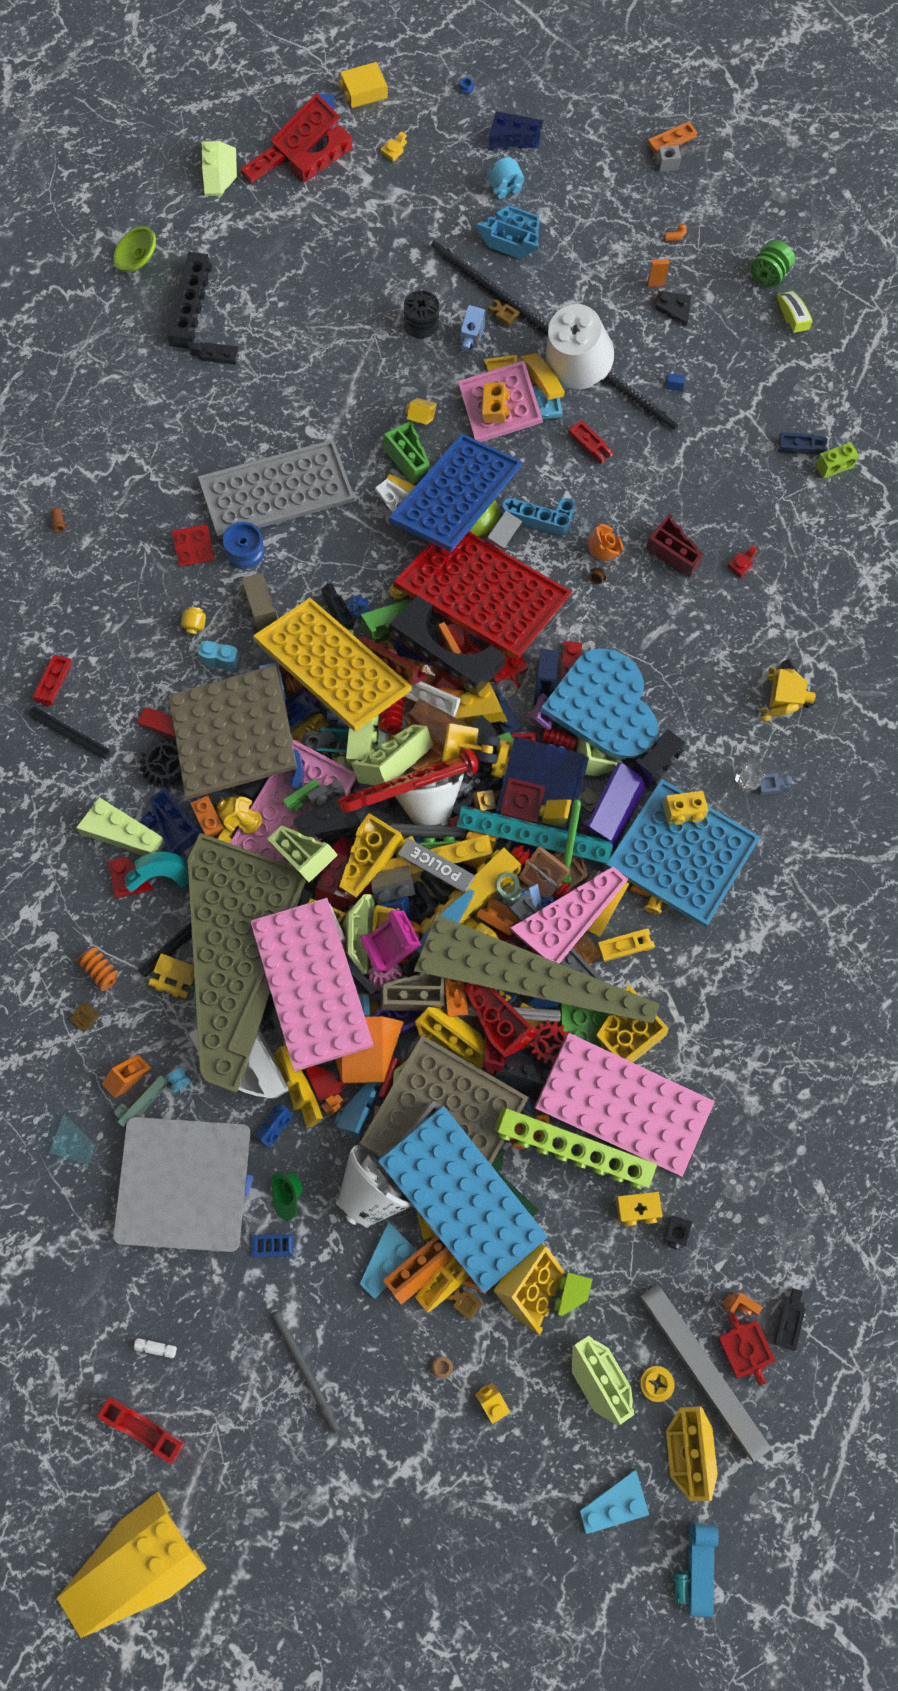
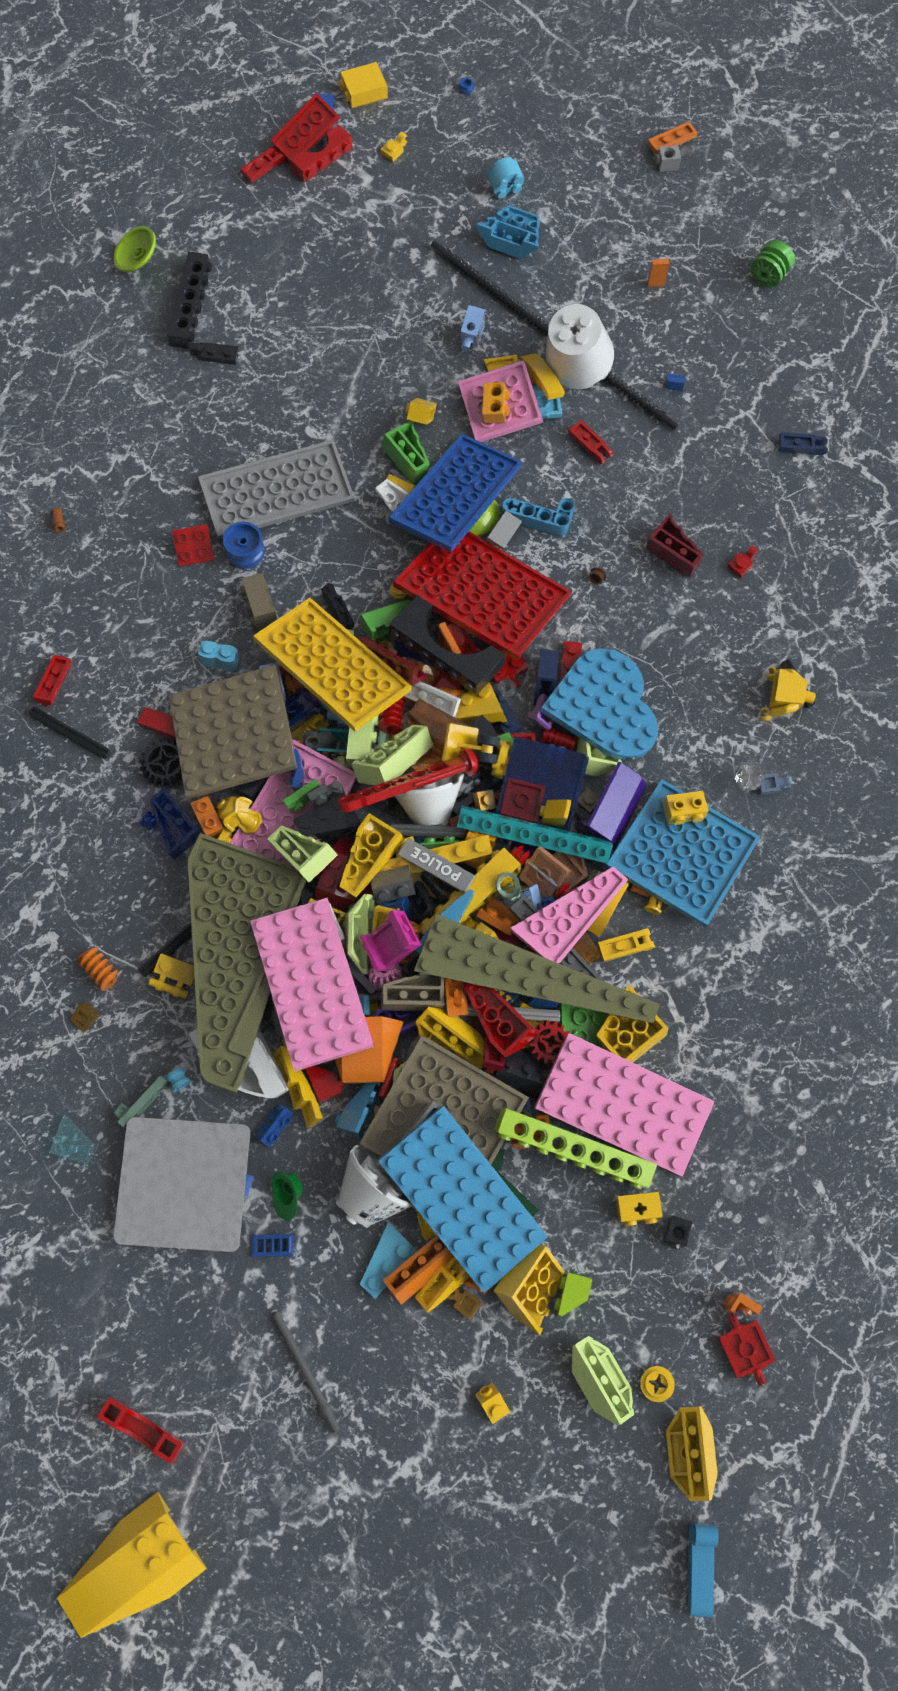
(116, 828): yellowish green wedge -> none
(119, 869): red wing -> none
(125, 1075): orange slope -> none
(155, 1348): white axle -> none
(158, 864): teal arch -> none
(193, 620): yellow head -> none
(218, 167): yellowish green wedge -> none
(333, 1104): orange plate -> none
(358, 610): blue gear -> none
(421, 314): black wheel -> none
(442, 1367): medium nougat plate -> none
(504, 314): pearl gold plate -> none
(514, 131): clear blue wedge -> none
(571, 838): bright green piece -> none
(604, 544): orange cylinder -> none
(616, 1505): medium azure wing -> none
(659, 757): black wedge -> none
(674, 305): black wing -> none
(678, 234): orange arm -> none
(681, 1587): teal pin -> none
(705, 1373): light grey beam -> none
(790, 1321): black hinge -> none
(794, 311): slope -> none
(837, 460): lime brick -> none

